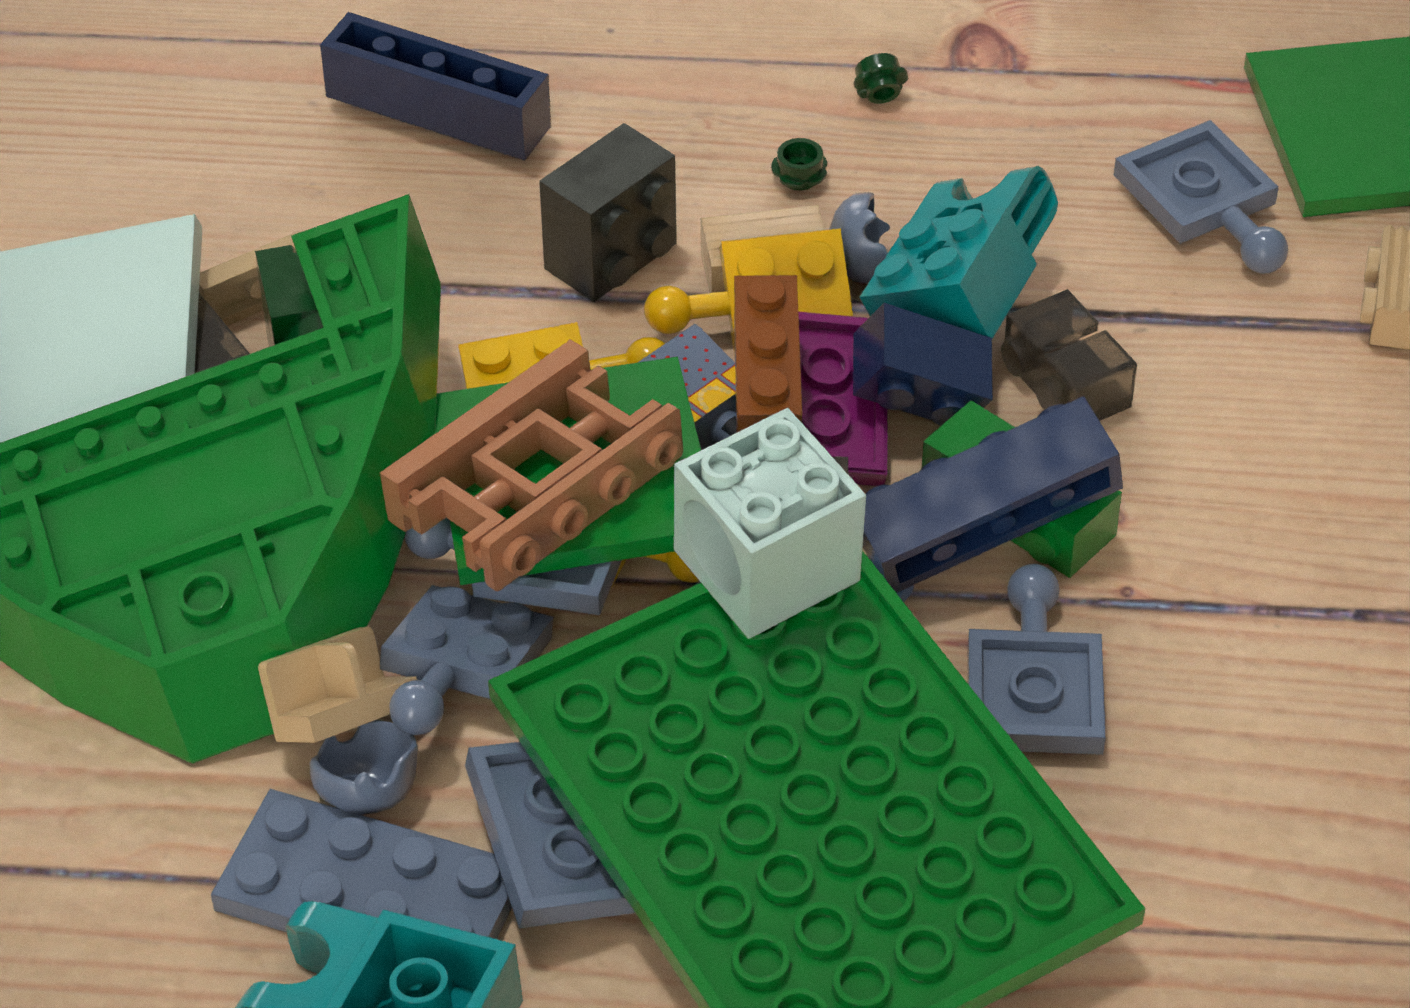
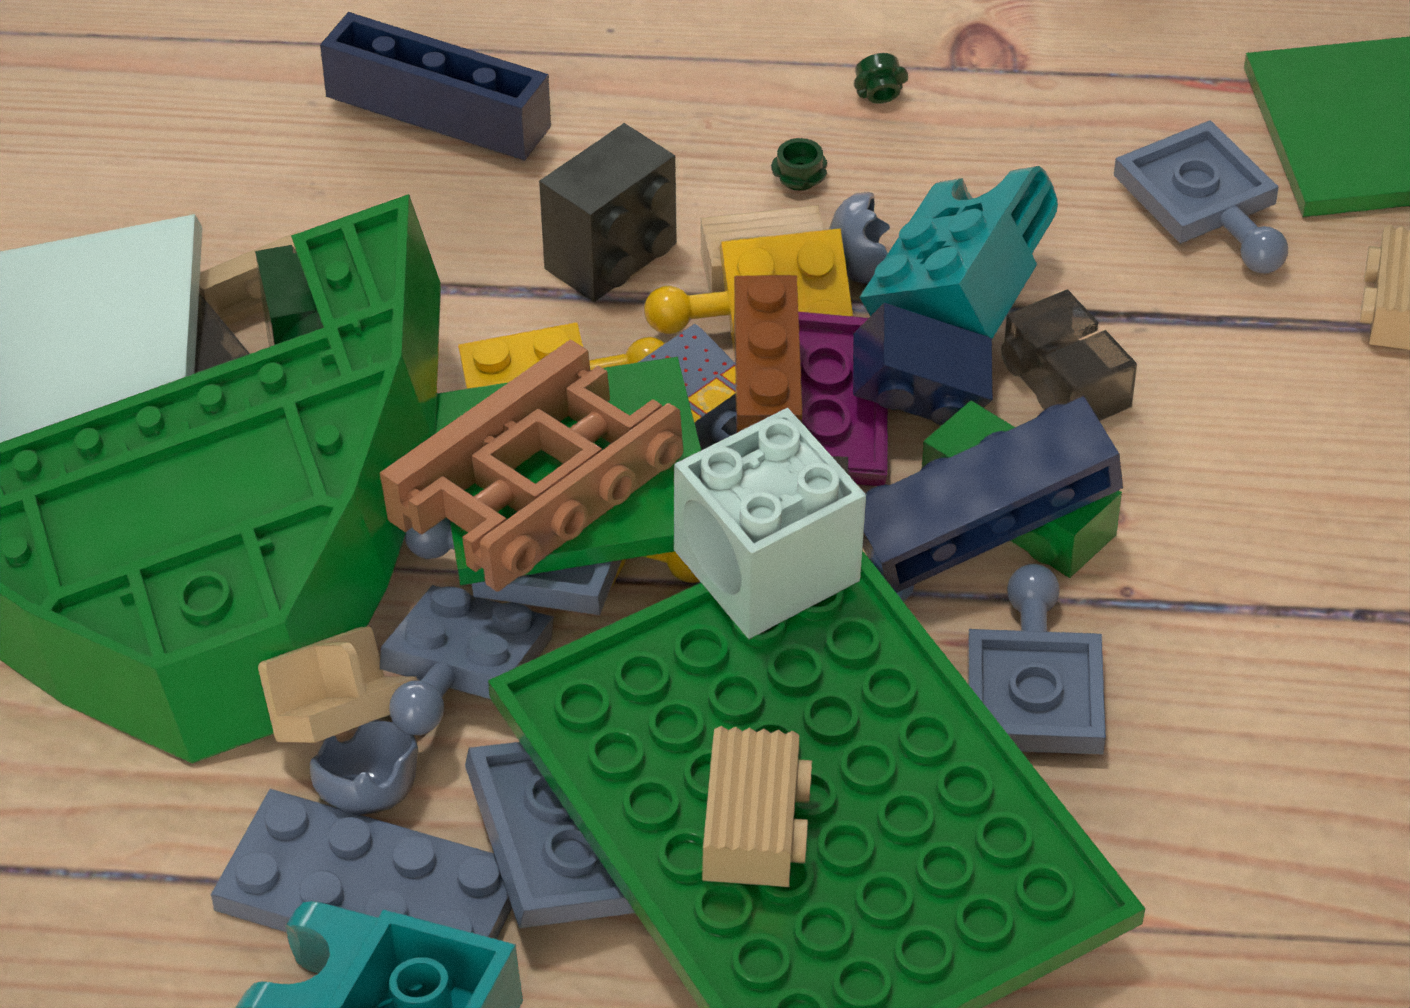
(752, 807): none -> tan brick

